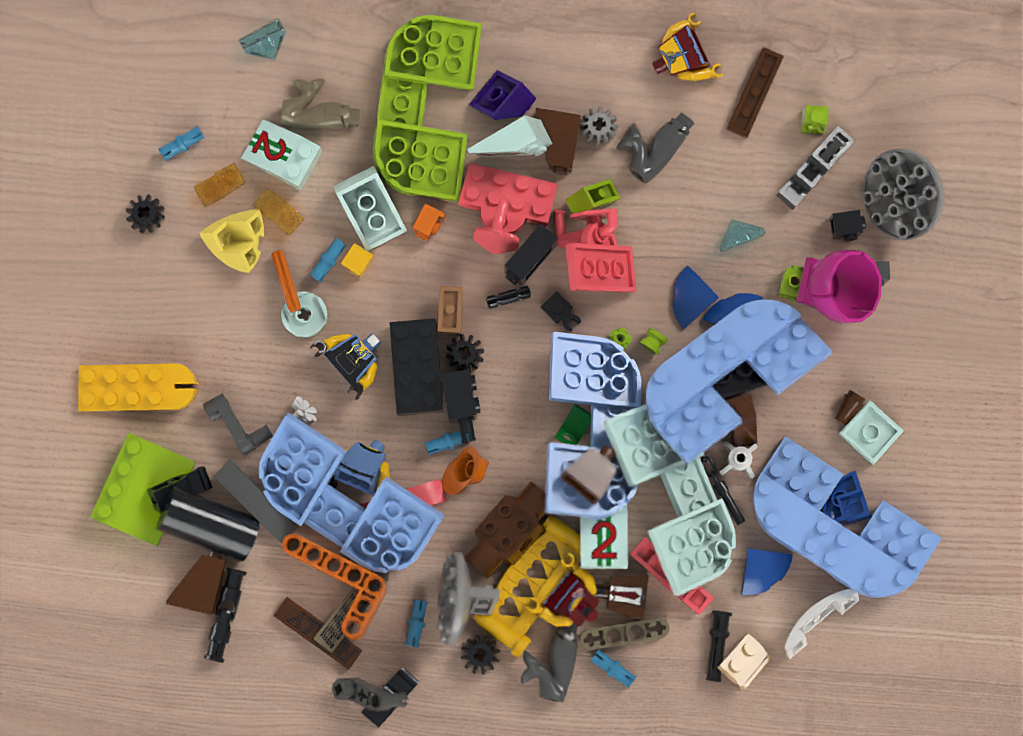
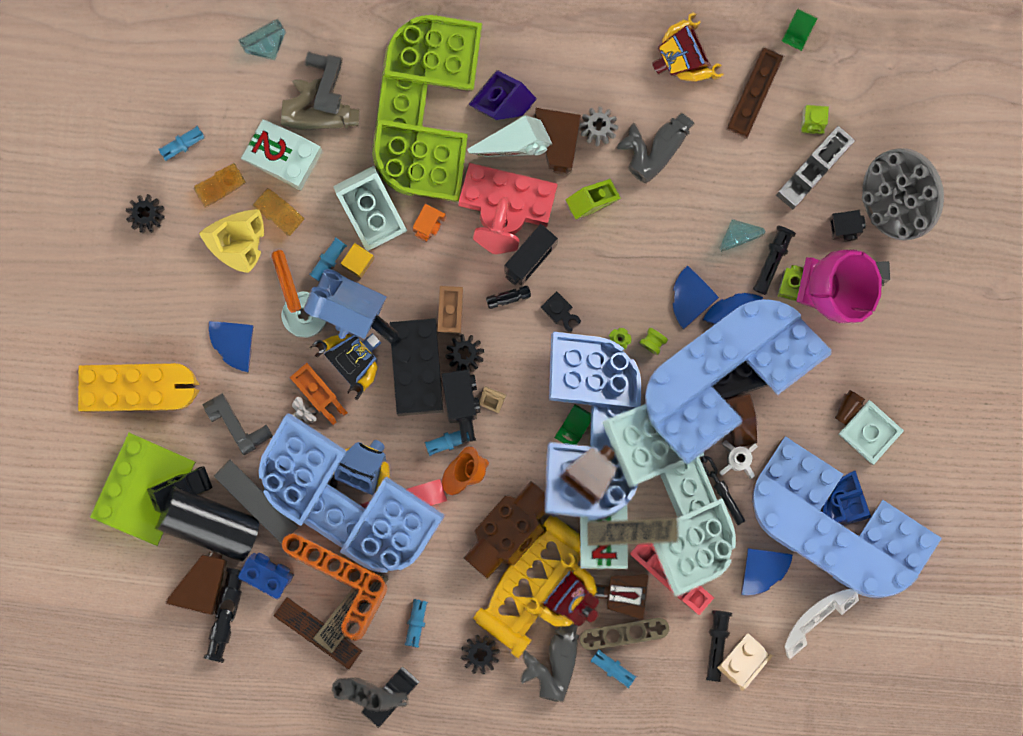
(233, 343): none -> blue brick
(265, 575): none -> blue bracket
(316, 391): none -> orange hinge
(325, 98): none -> dark grey beam
(348, 306): none -> medium blue piece
(461, 599): light grey bracket -> none
(492, 399): none -> tan slope
(593, 253): coral plate -> none
(633, 532): none -> dark tan tile
(777, 251): none -> black pin
(799, 29): none -> green bracket

